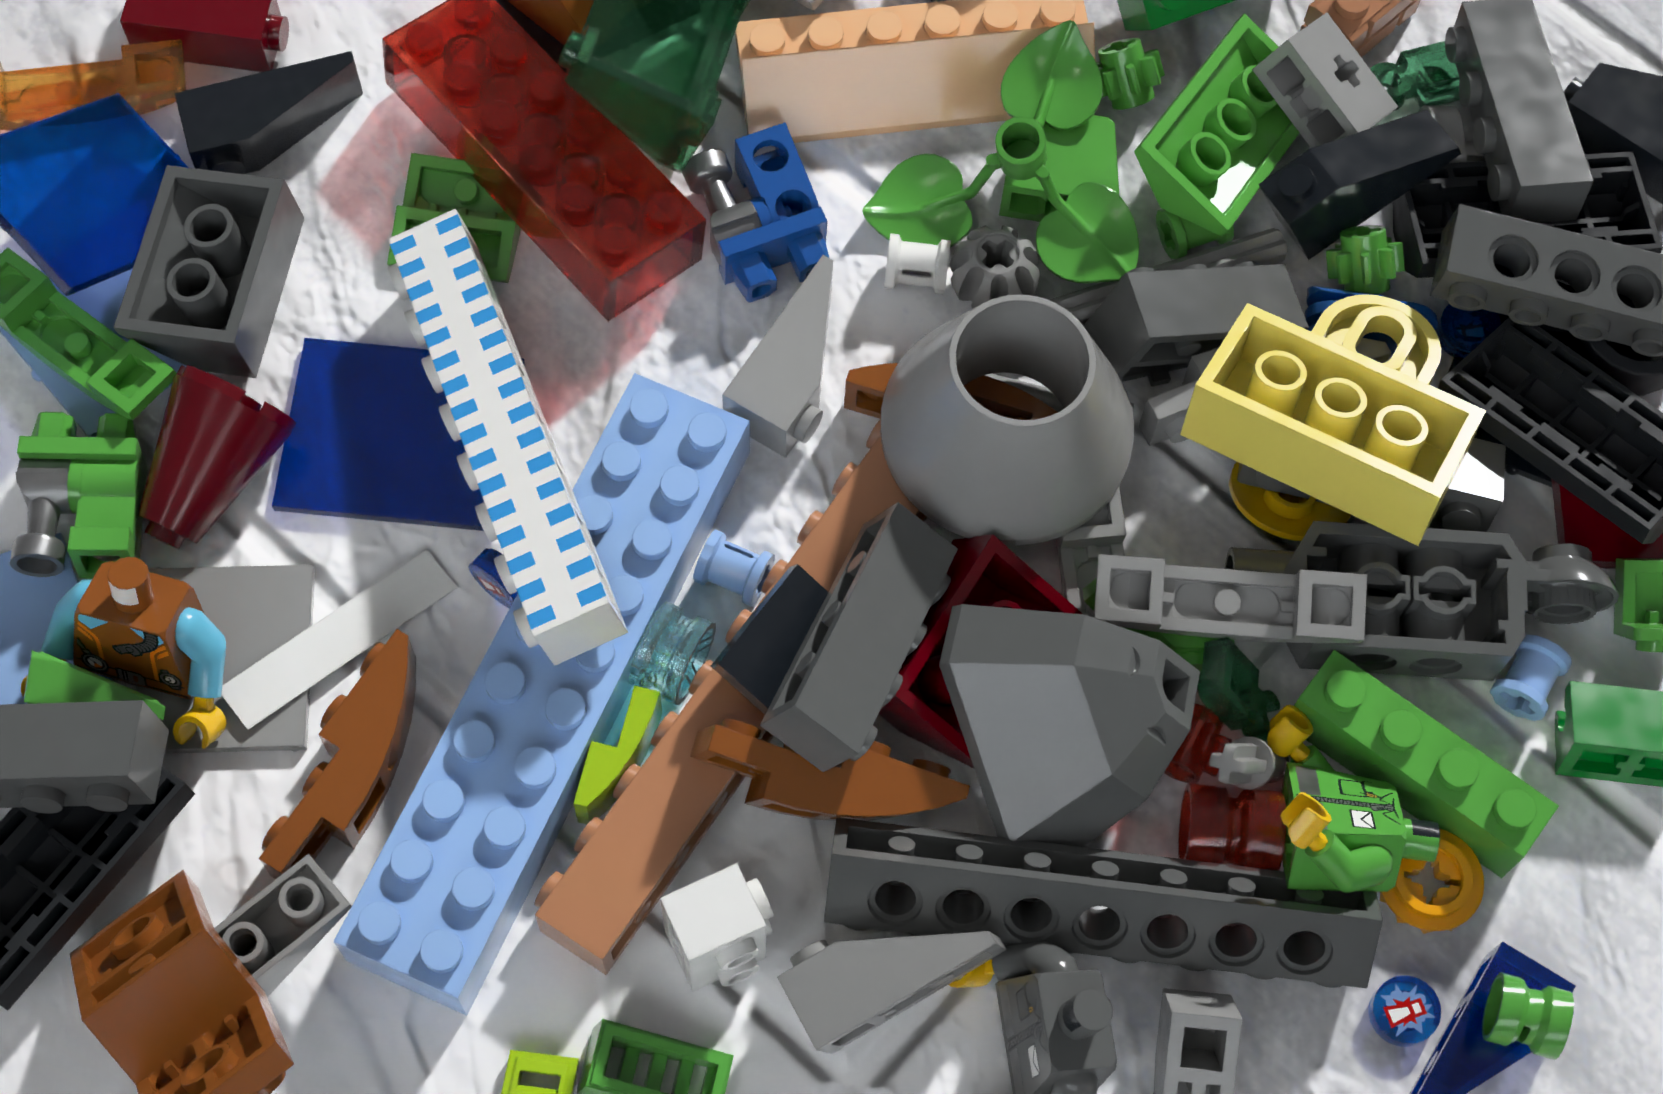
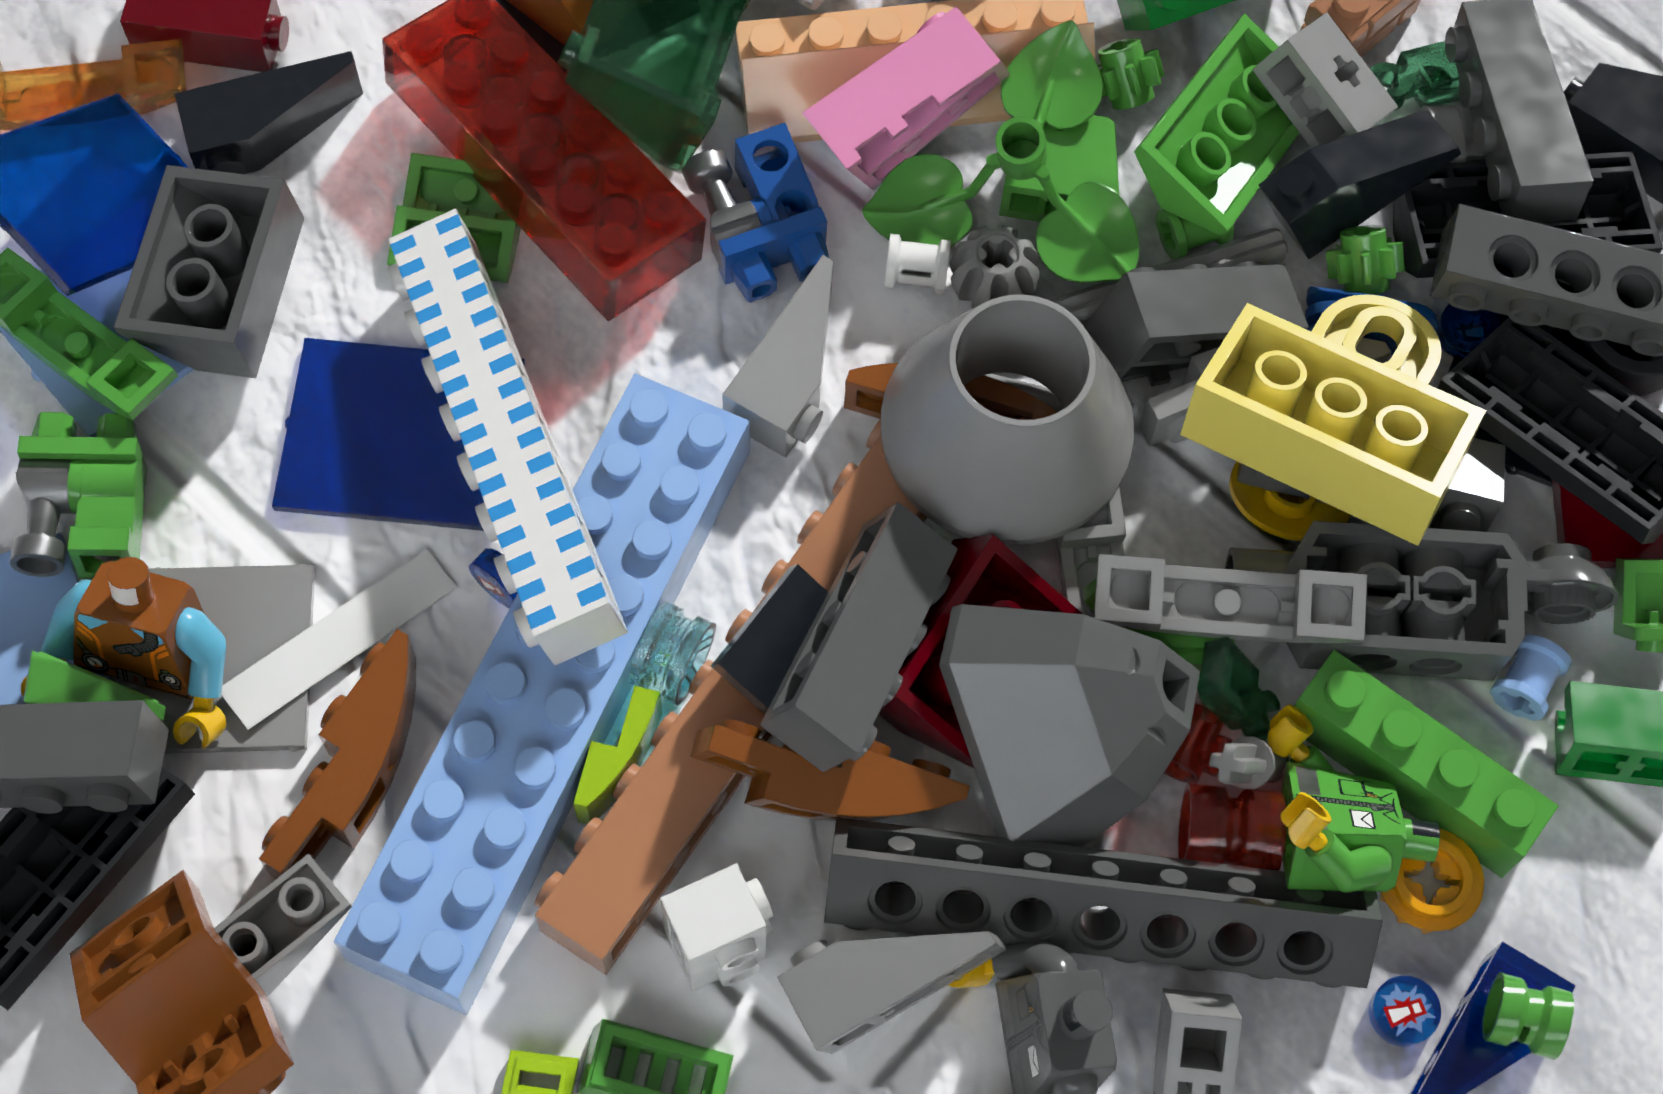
(206, 454): dark red cone -> none
(733, 567): light blue bush -> none
(907, 97): none -> bright pink wedge

